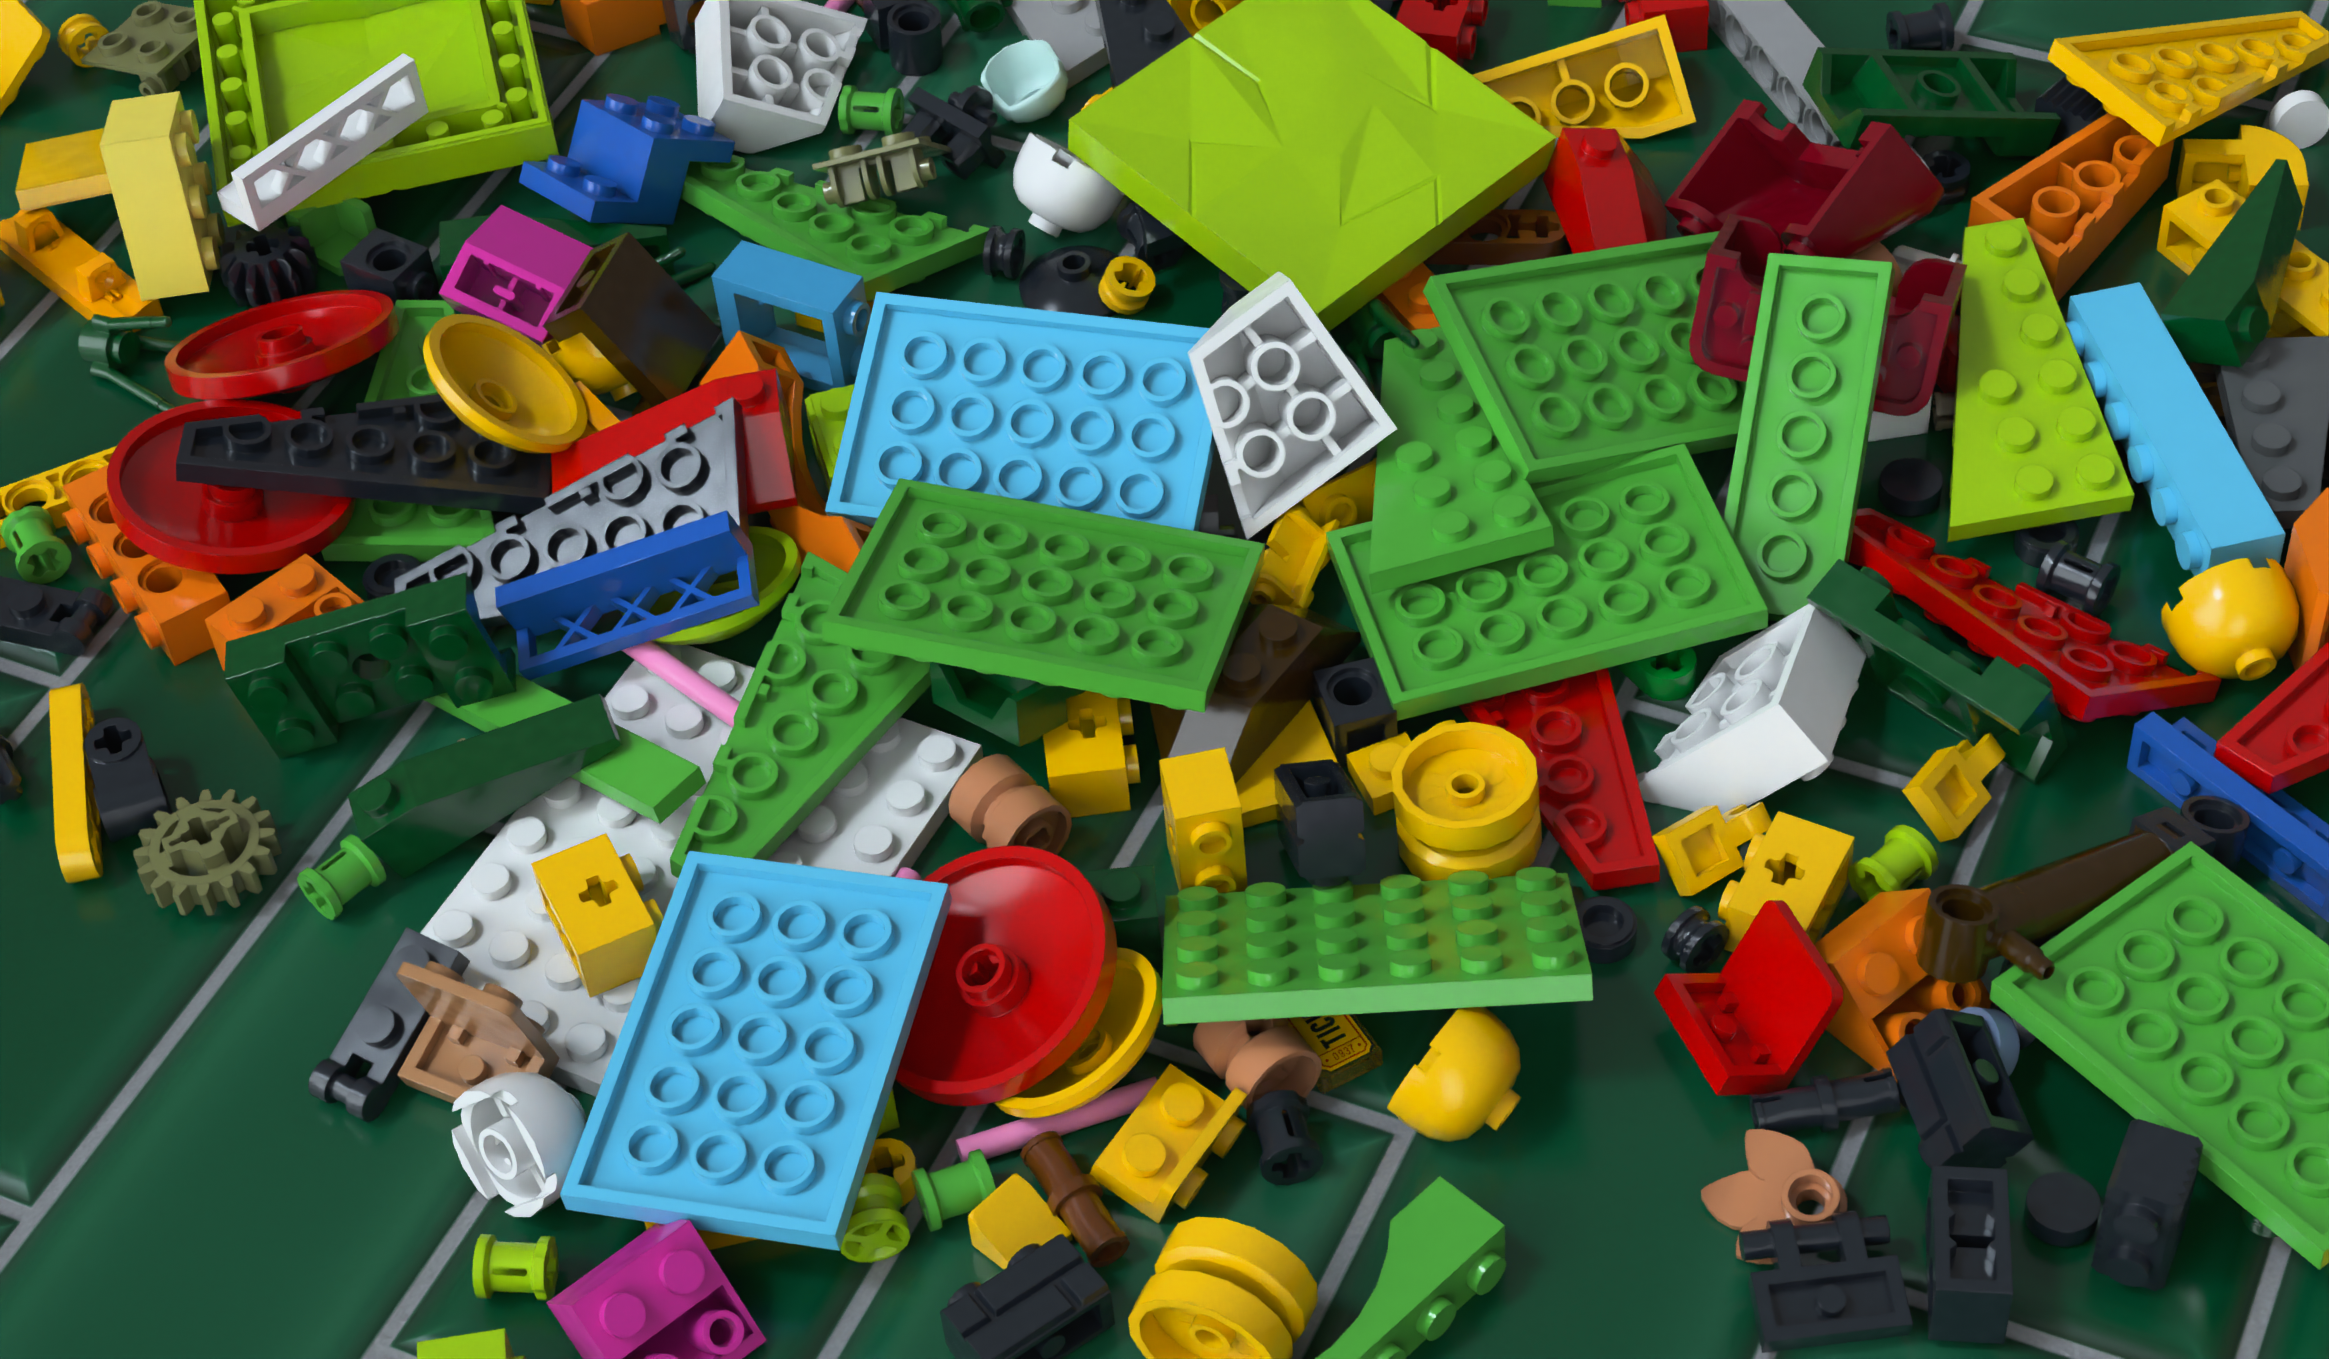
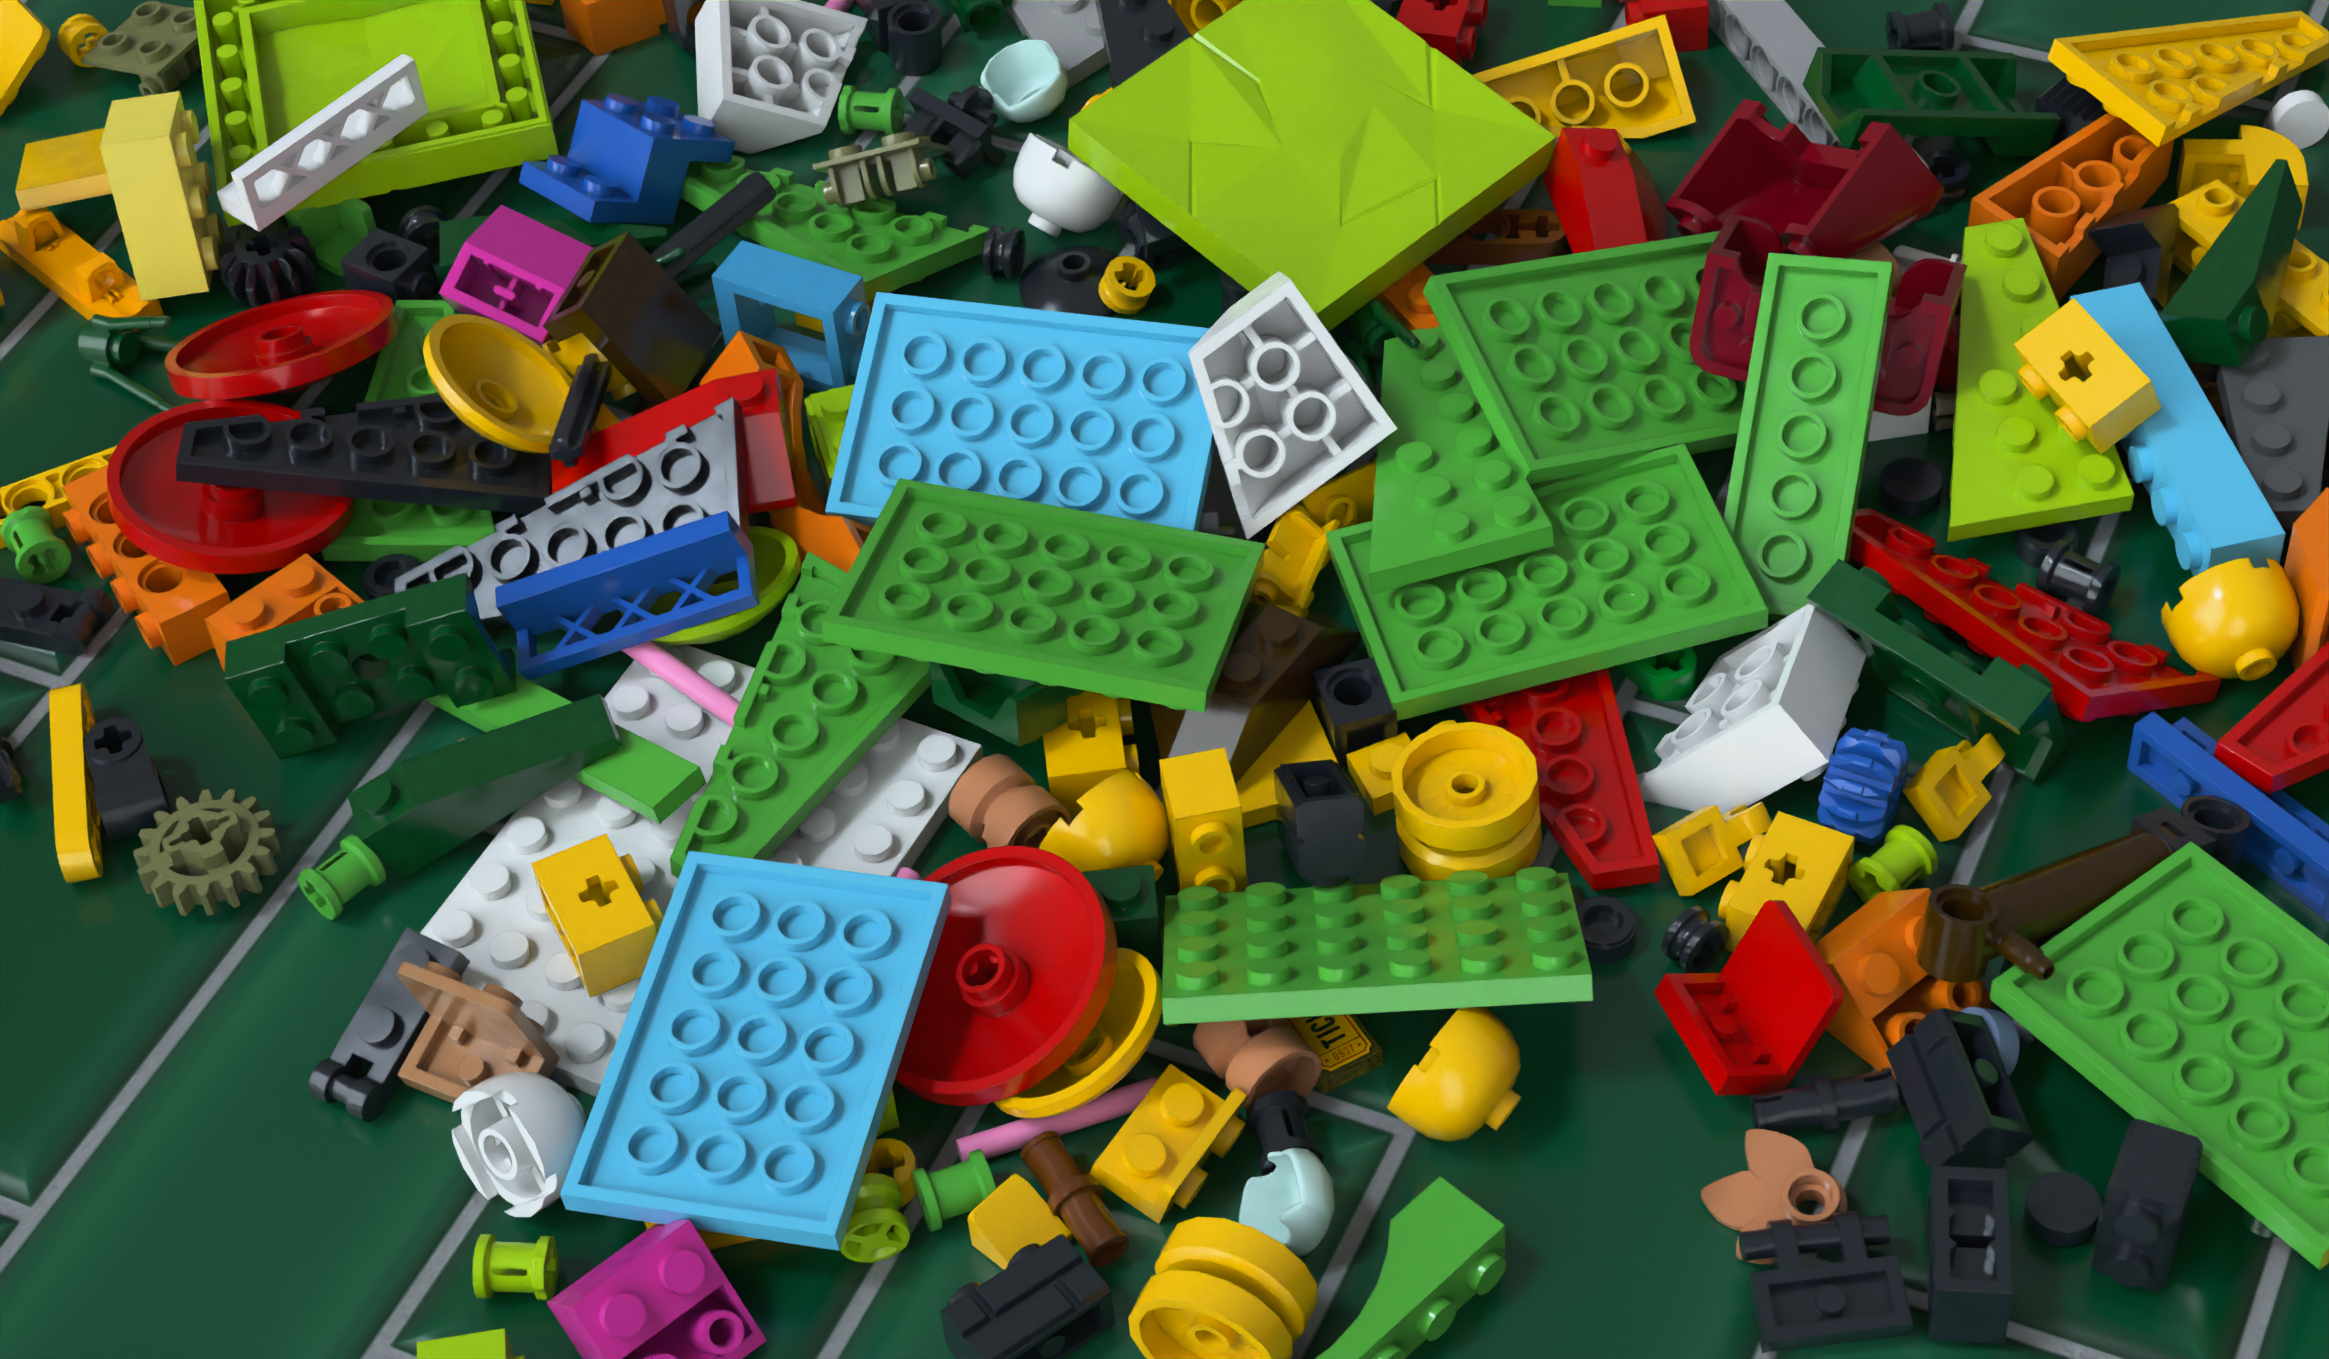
(423, 219): none -> black bush
(580, 410): none -> black axle
(718, 221): none -> black axle
(1116, 829): none -> yellow cylinder
(1292, 1201): none -> light aqua hair
(1863, 785): none -> blue gear
(2114, 389): none -> yellow brick
(2139, 249): none -> black slope

